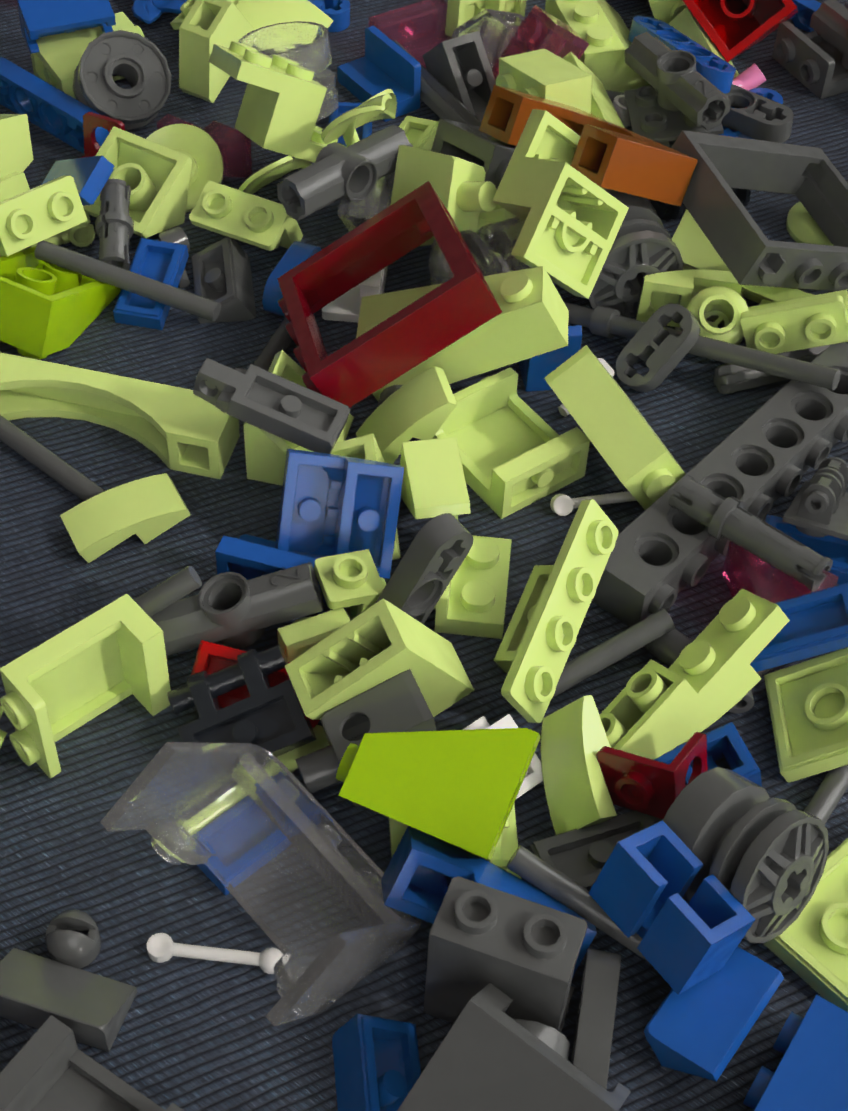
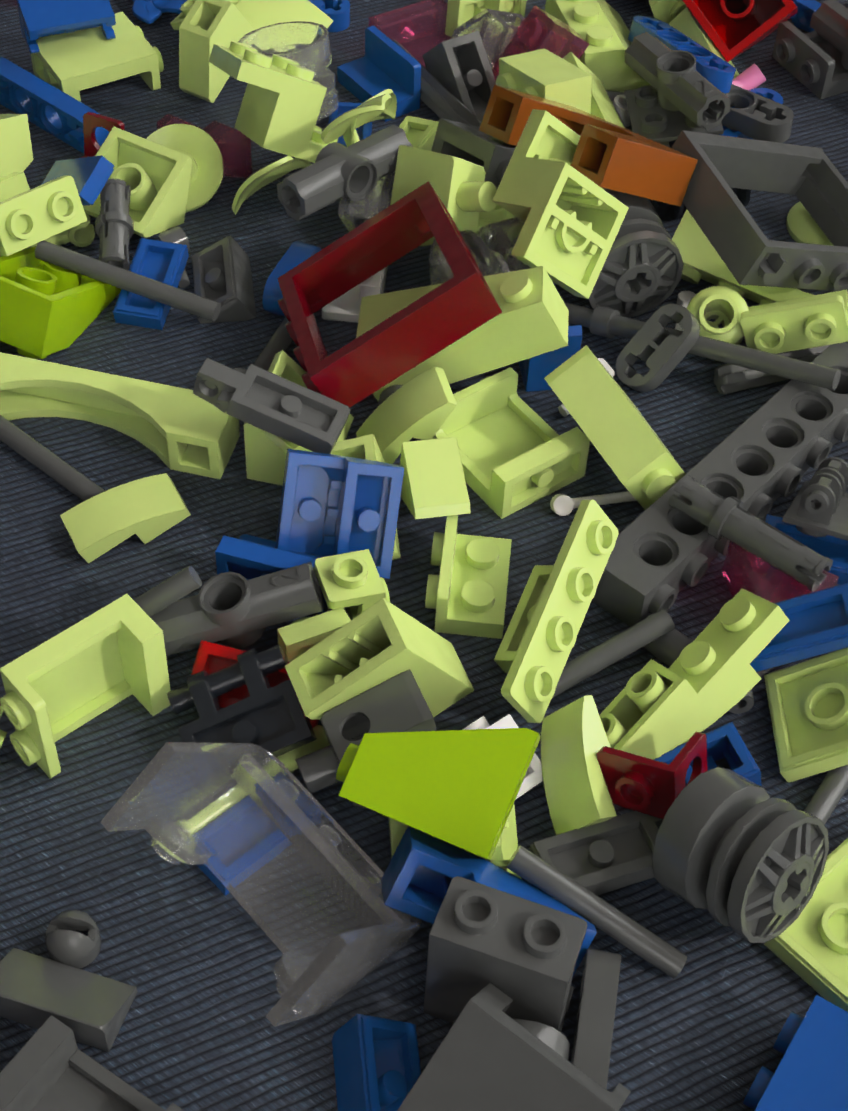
(134, 59): dark grey wheel -> none
(162, 948): white hinge -> none
(244, 217): yellowish green bracket -> none
(428, 566): dark grey beam -> none
(644, 893): blue piece -> none
(679, 288): yellowish green slope -> none
(711, 1019): blue slope -> none

